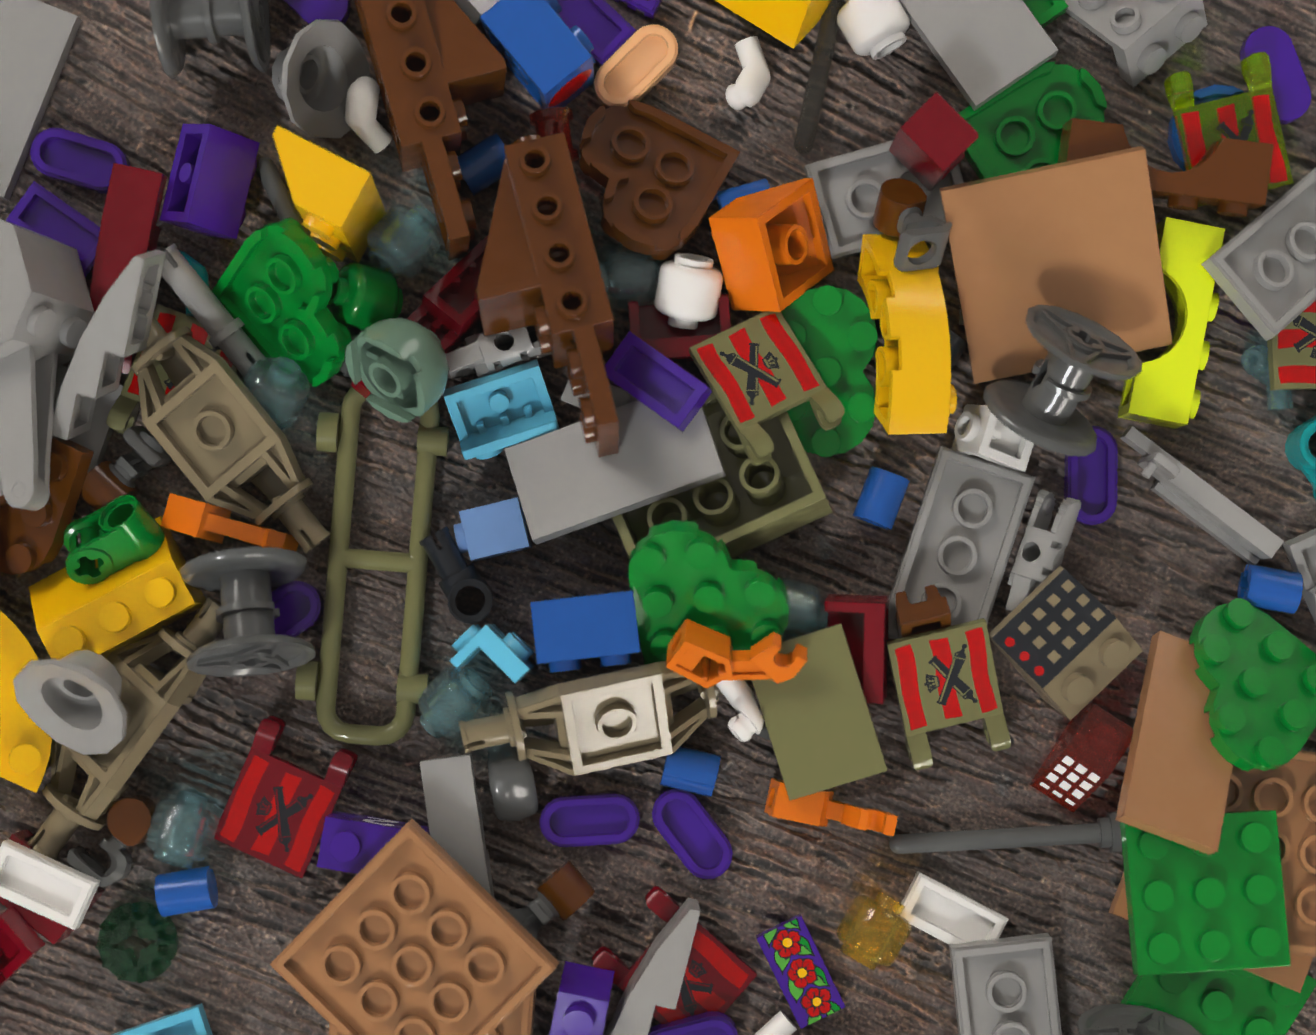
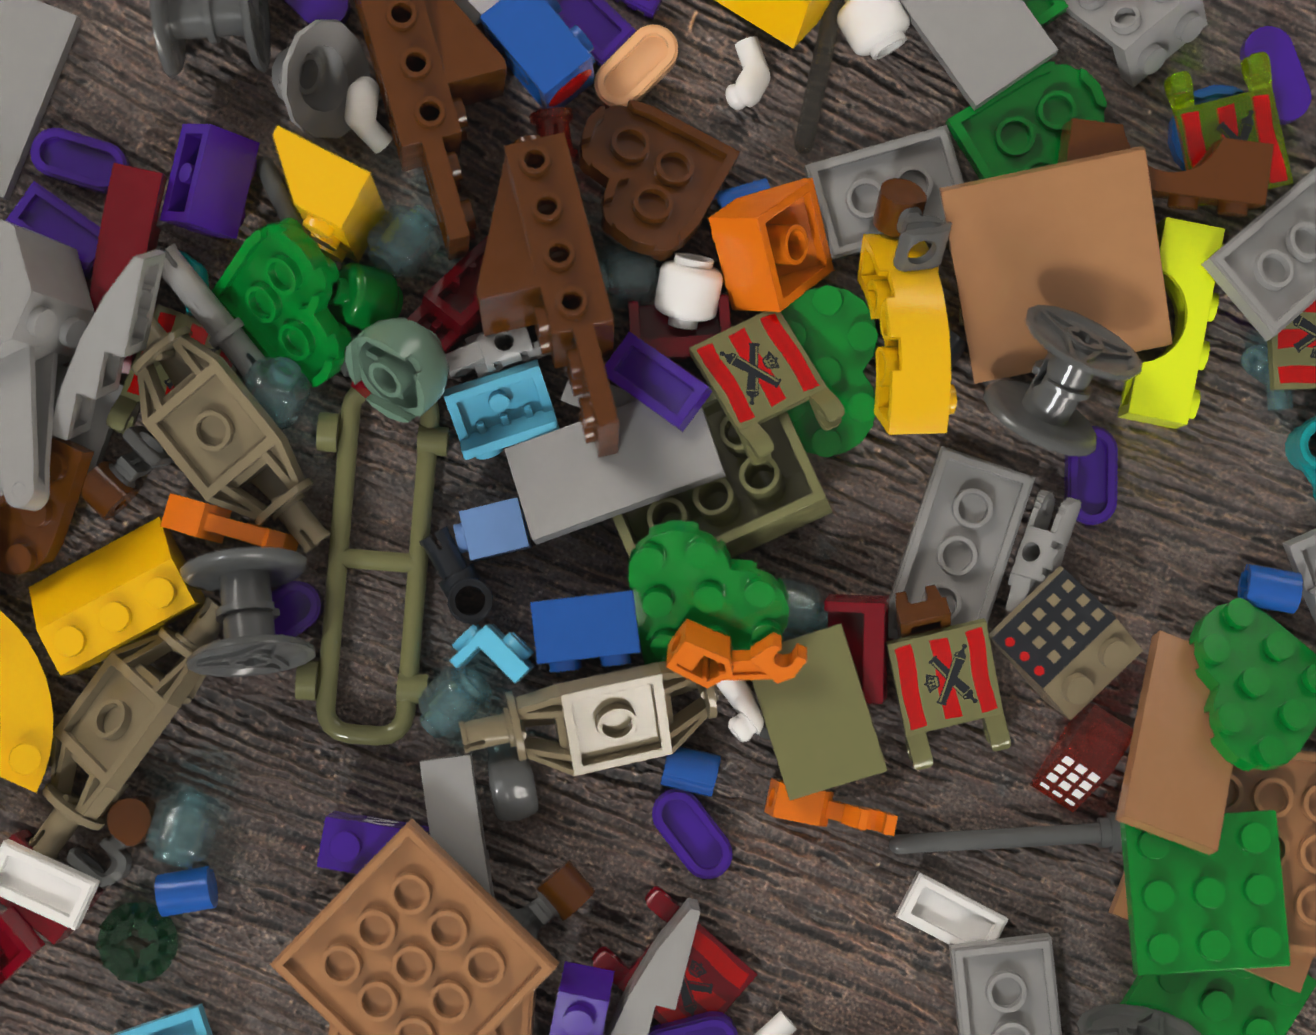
(74, 700): light grey hat -> none
(113, 534): green piece -> none
(280, 807): flag -> none
(482, 163): blue piece -> none
(589, 819): dark purple tile -> none
(800, 971): tile -> none
(873, 930): clear yellow head -> none
(881, 498): blue piece -> none
(933, 141): dark red panel -> none
(985, 436): white bracket -> none
(1202, 502): light grey piece -> none

